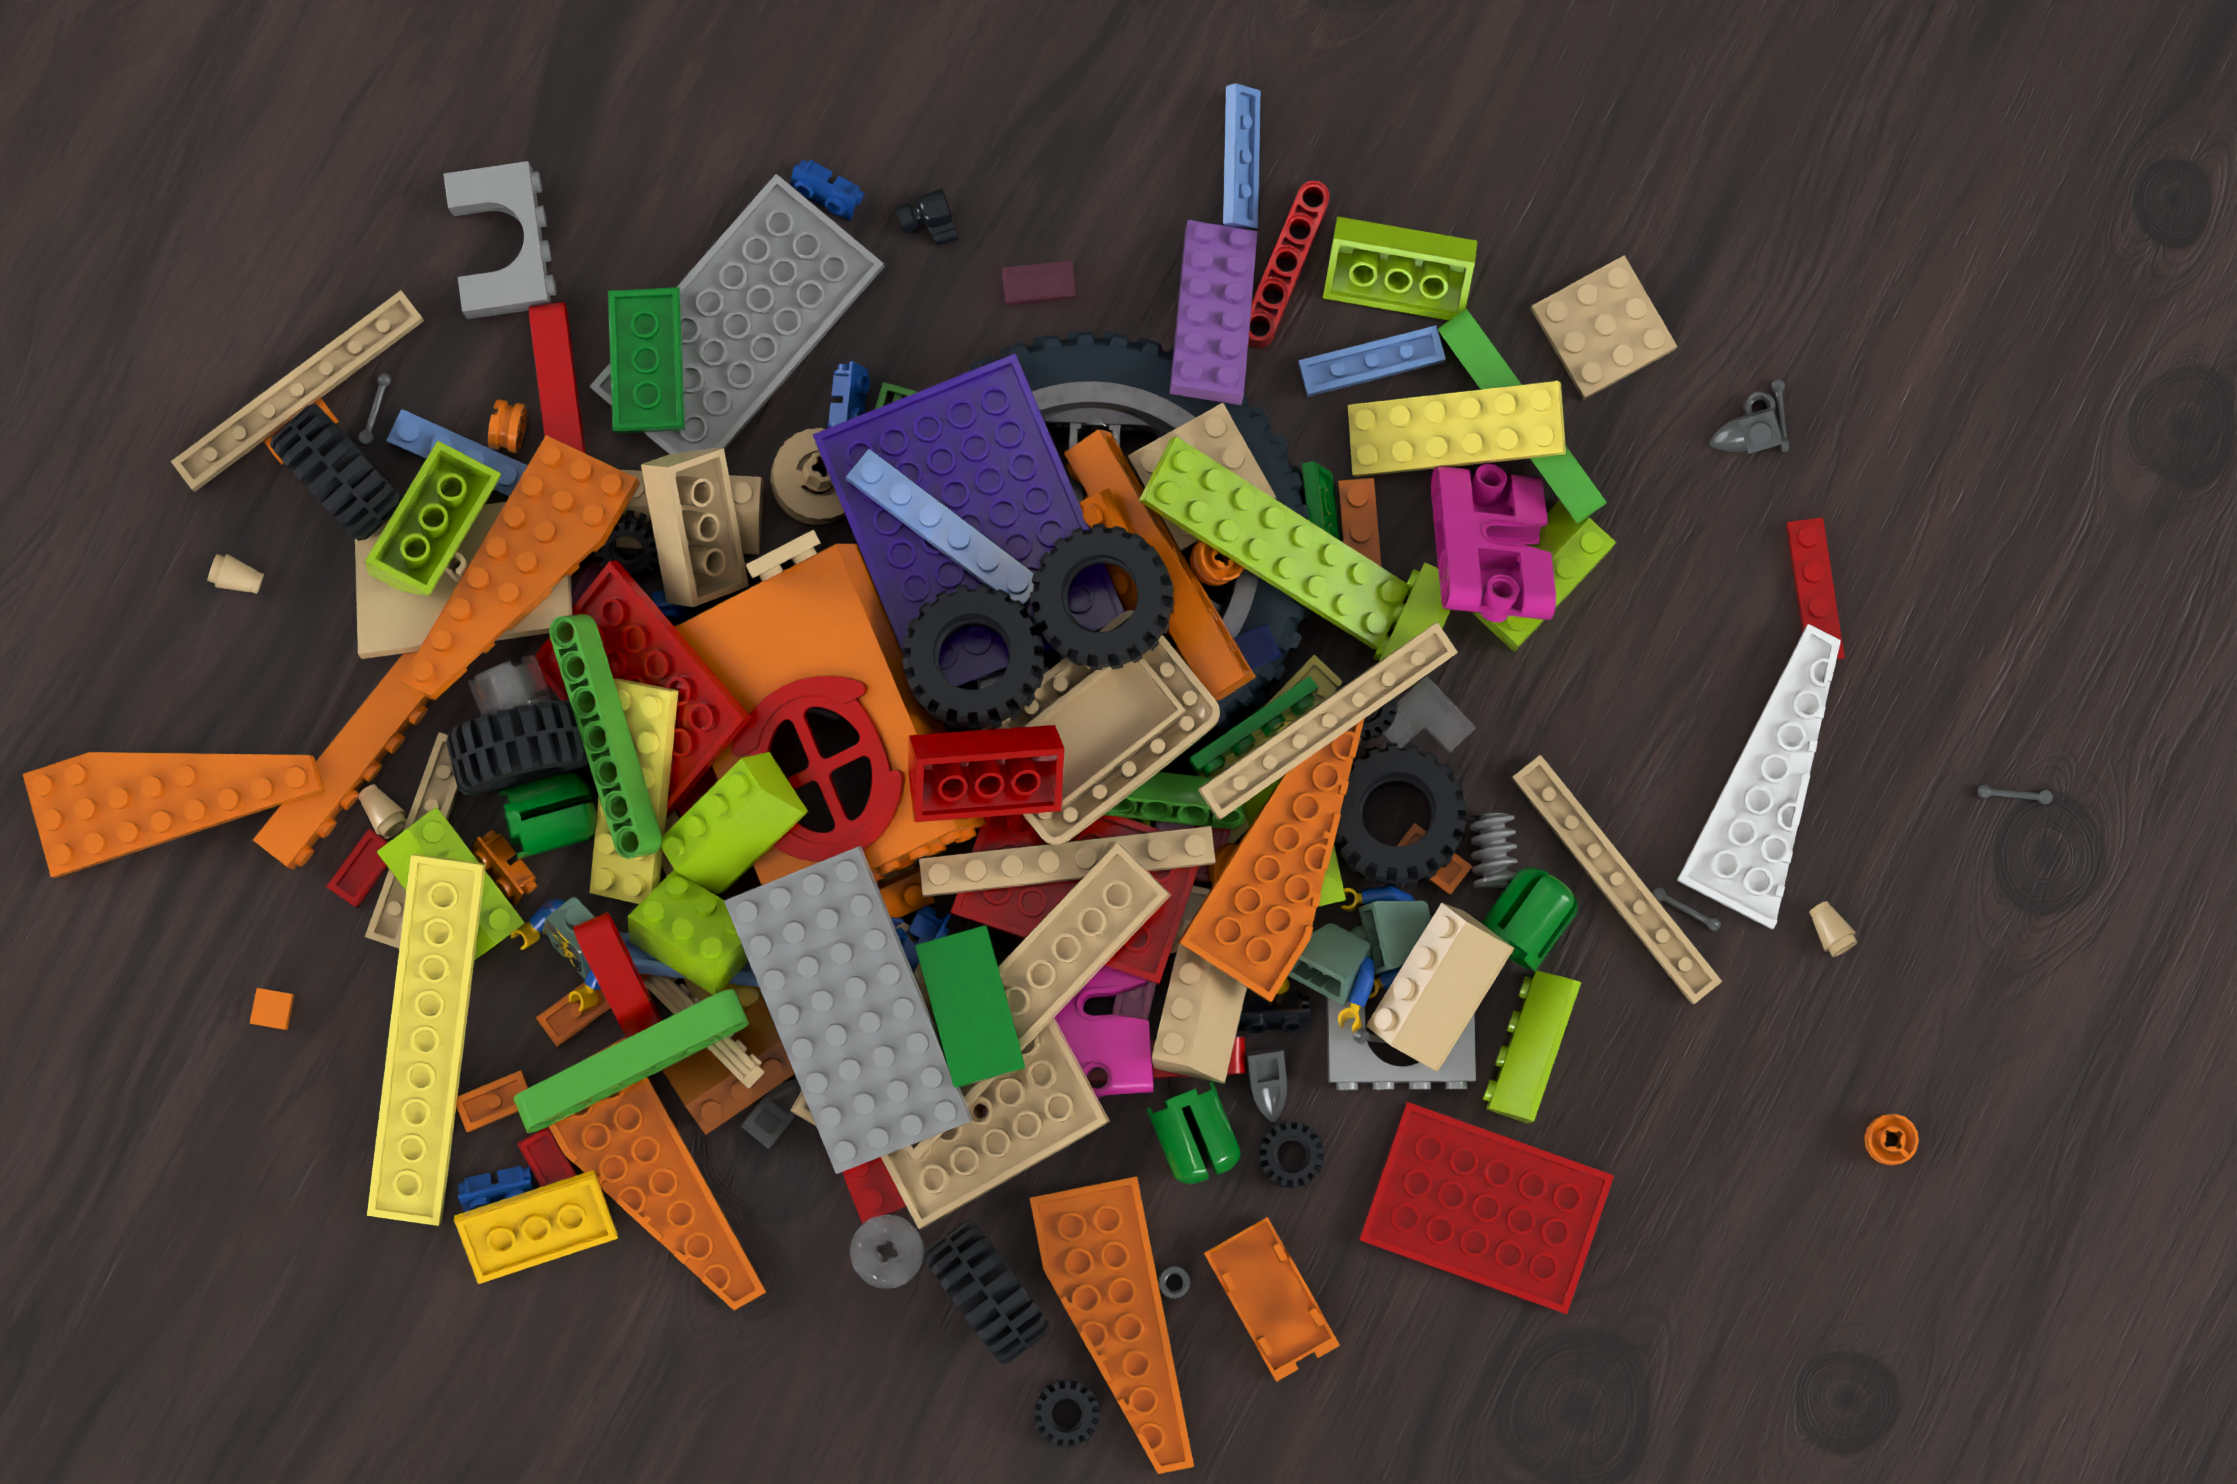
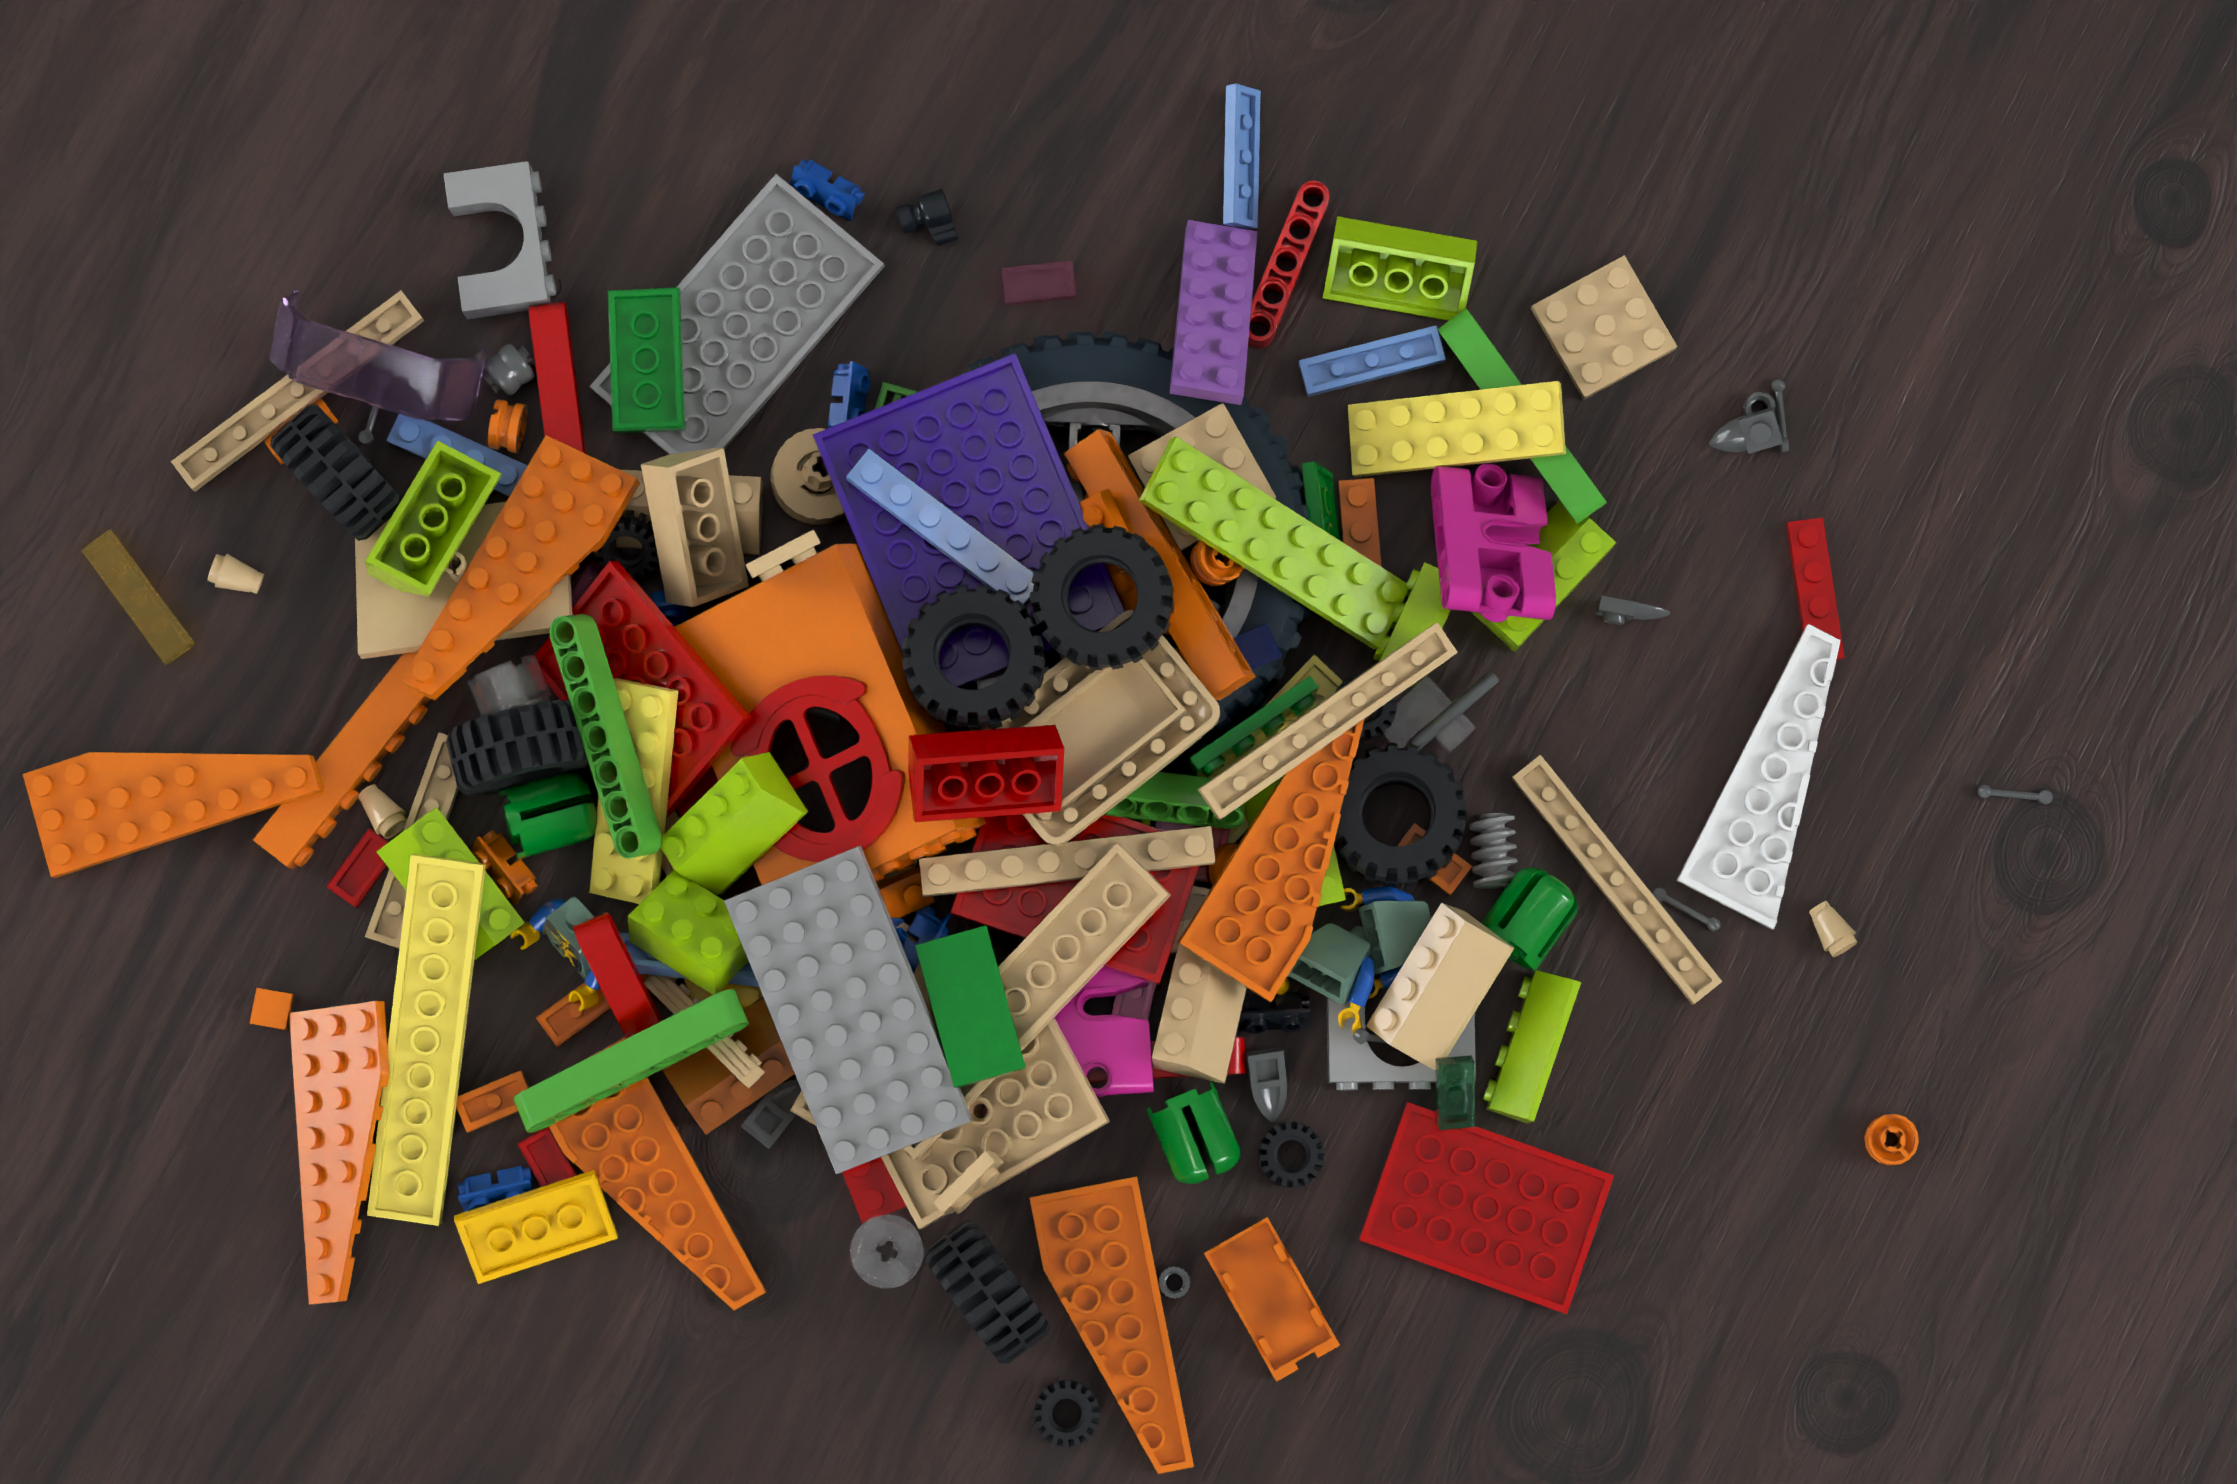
(138, 597): none -> clear yellow tile
(337, 1089): none -> orange wing
(374, 370): none -> clear purple windscreen
(509, 369): none -> dark grey piece
(979, 1173): none -> tan plate
(1454, 710): none -> dark grey bar
(1455, 1092): none -> clear green plate
(1618, 611): none -> dark grey plate

